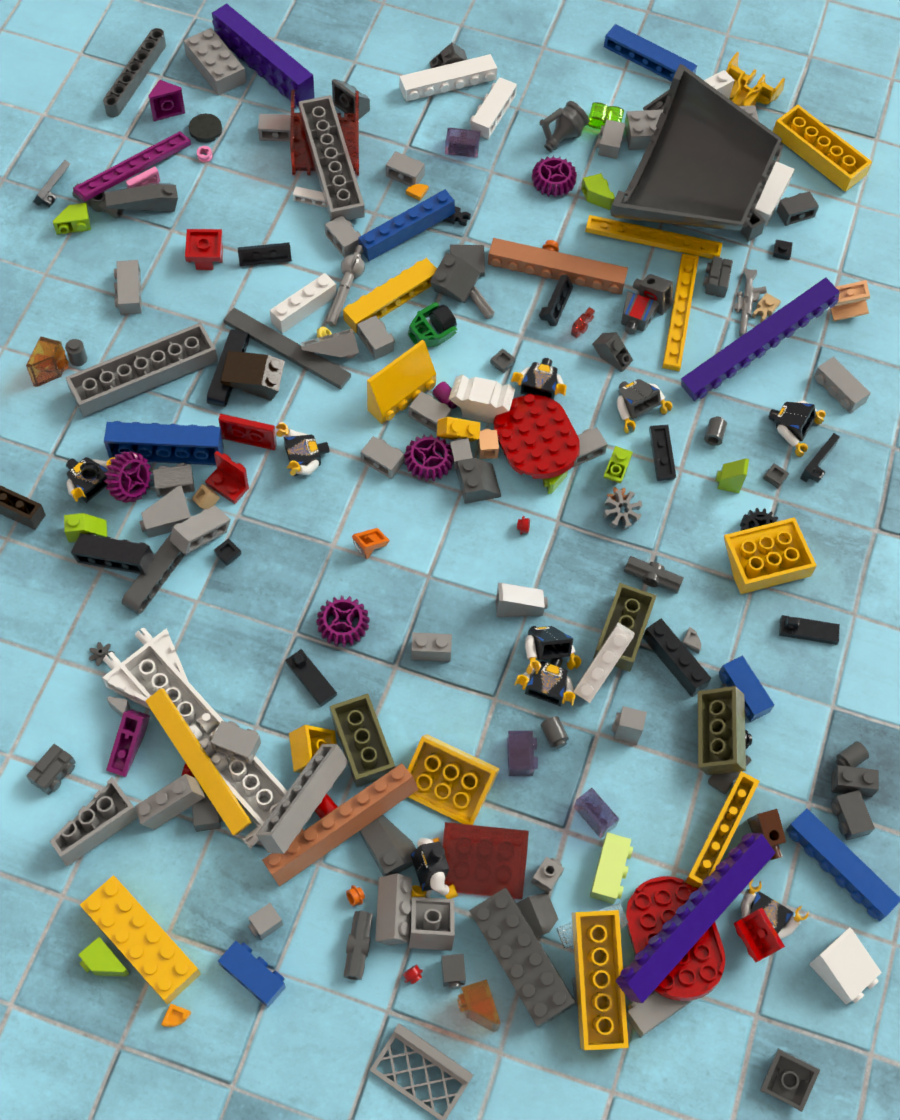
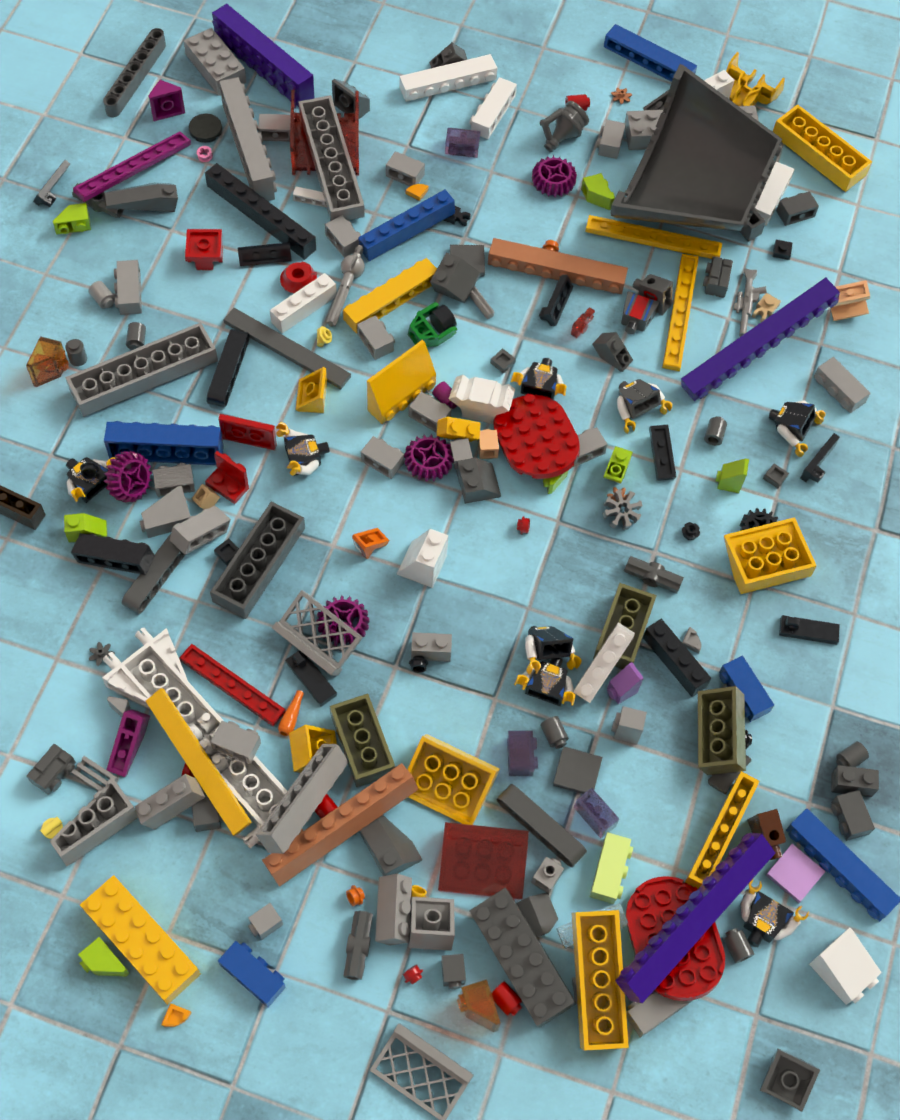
(51, 827): none -> light yellow plate
(81, 766): none -> light grey tile
(101, 294): none -> light grey brick
(135, 335): none -> dark grey brick
(146, 177): bright pink tile -> none
(232, 685): none -> red tile
(247, 138): none -> light grey brick
(253, 373): dark brown slope -> none
(258, 560): none -> dark grey brick
(260, 211): none -> black brick
(290, 716): none -> orange piece
(297, 276): none -> red piece
(304, 643): none -> light grey fence
(312, 392): none -> yellow slope
(337, 344): light grey slope -> none
(418, 664): none -> black plate
(425, 558): none -> white slope
(432, 867): black torso -> none
(507, 999): none -> red brick
(519, 601): light grey slope -> none
(541, 825): none -> dark grey beam
(577, 770): none -> dark grey tile
(582, 100): none -> red brick
(601, 112): clear neon green brick -> none
(621, 95): none -> nougat plant
(625, 684): none -> medium lavender slope
(688, 534): none -> black plate
(738, 945): none -> dark grey brick
(758, 935): red bracket -> none
(795, 873): none -> lavender tile

